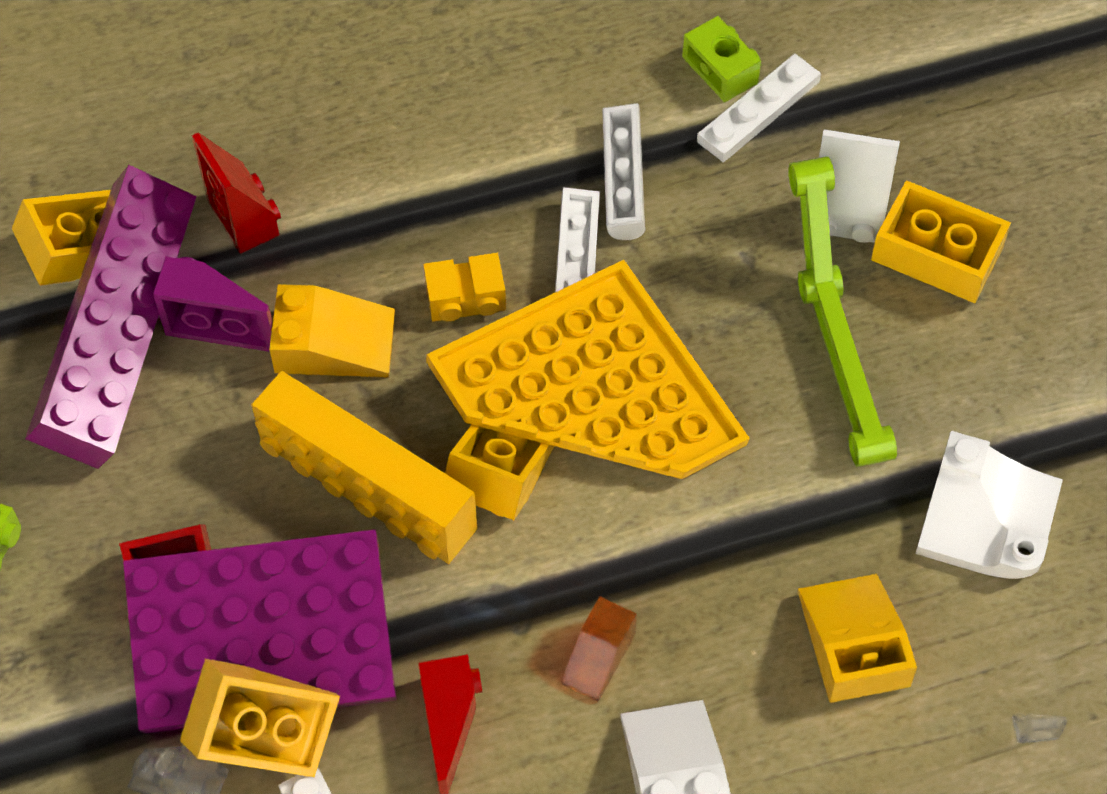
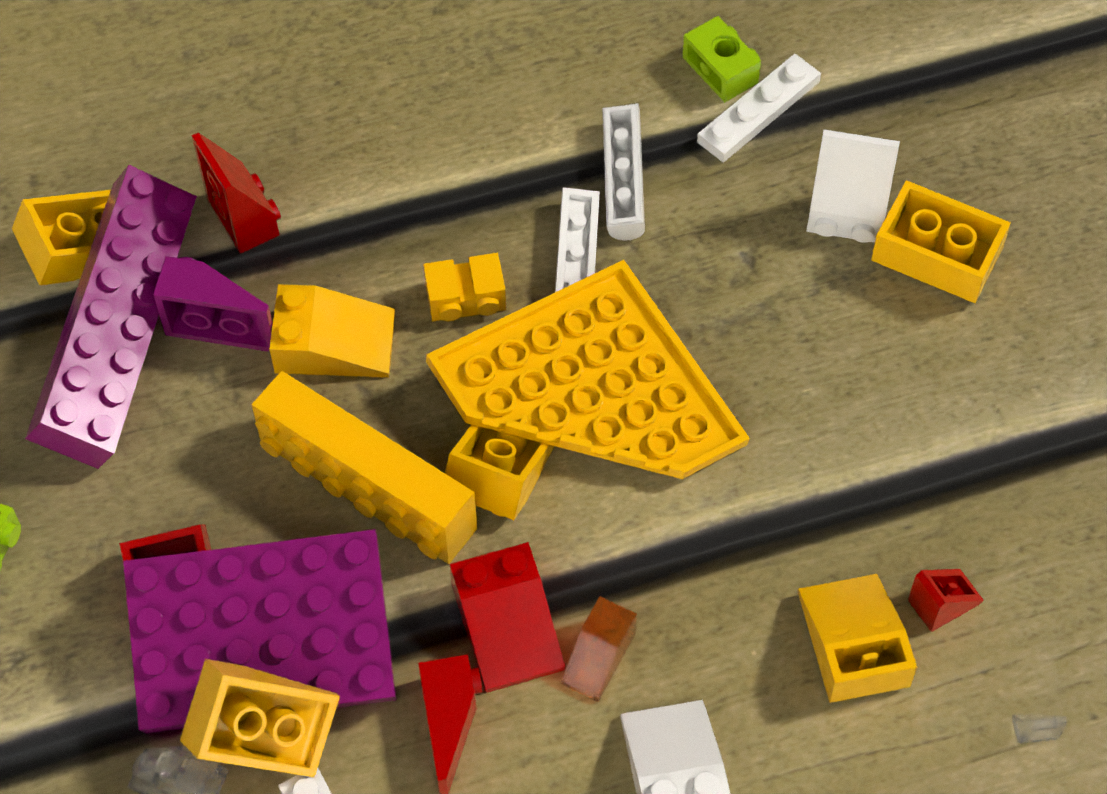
(506, 617): none -> red slope
(823, 288): lime piece -> none
(942, 596): none -> red slope
(987, 511): white slope -> none

